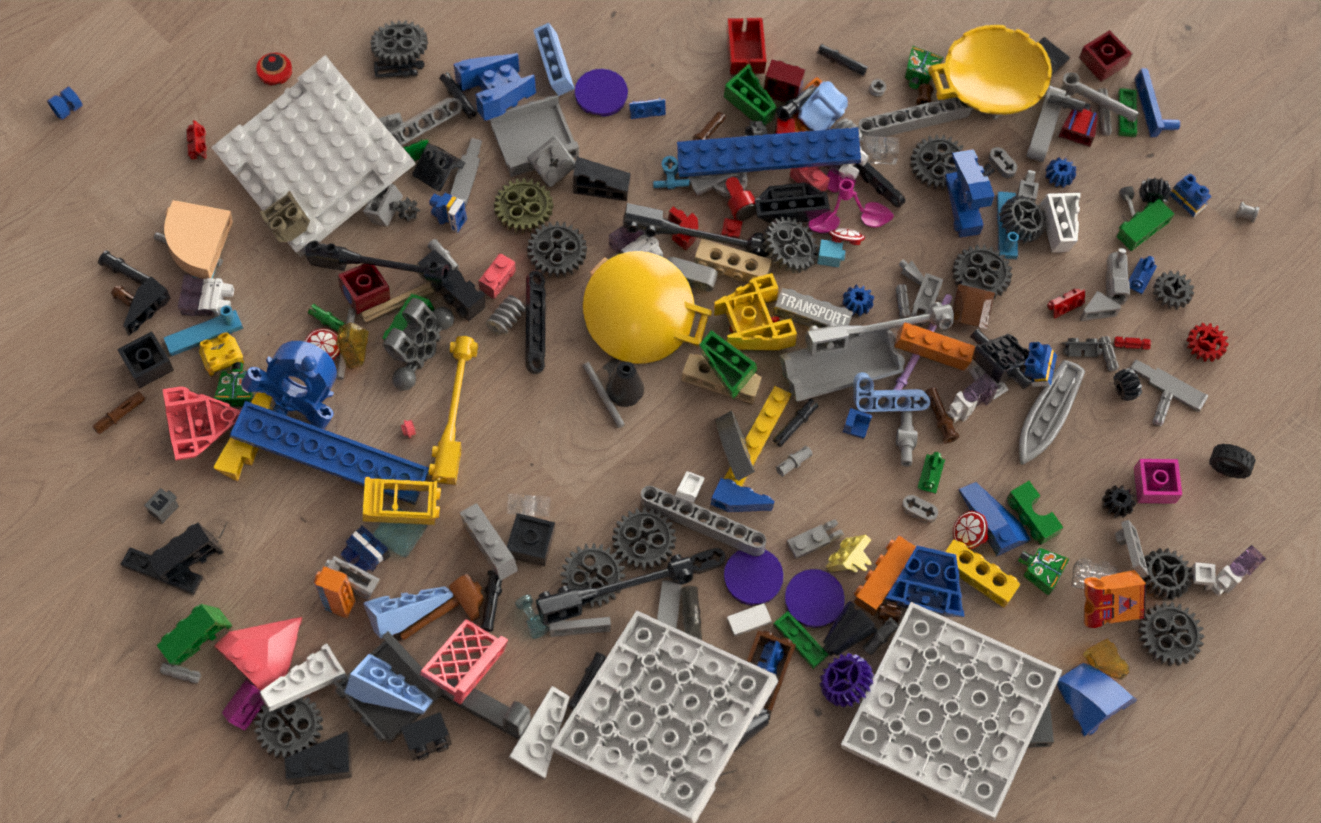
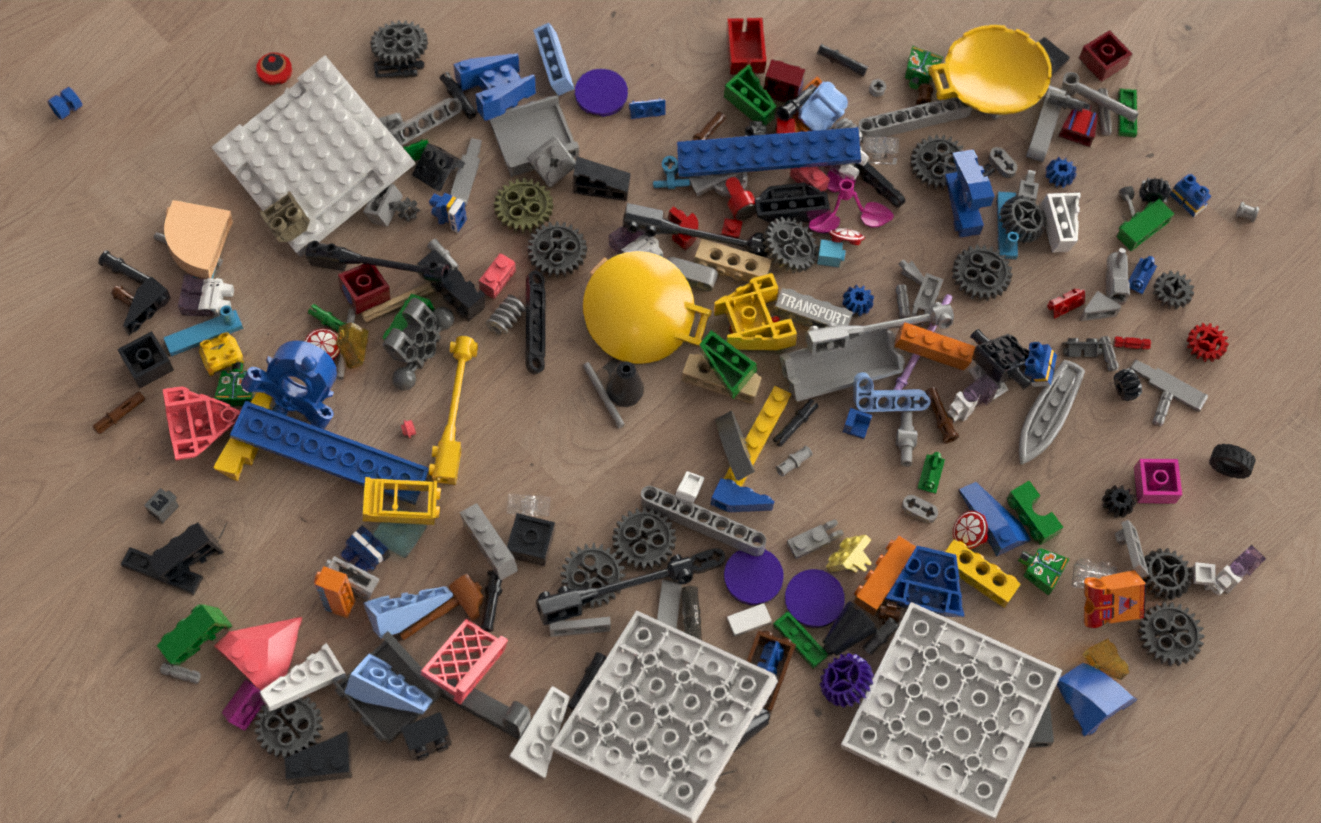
(196, 135): red hinge -> none
(534, 621): clear light blue piece -> none
(972, 306): reddish brown slope -> none
(1150, 106): blue piece -> none

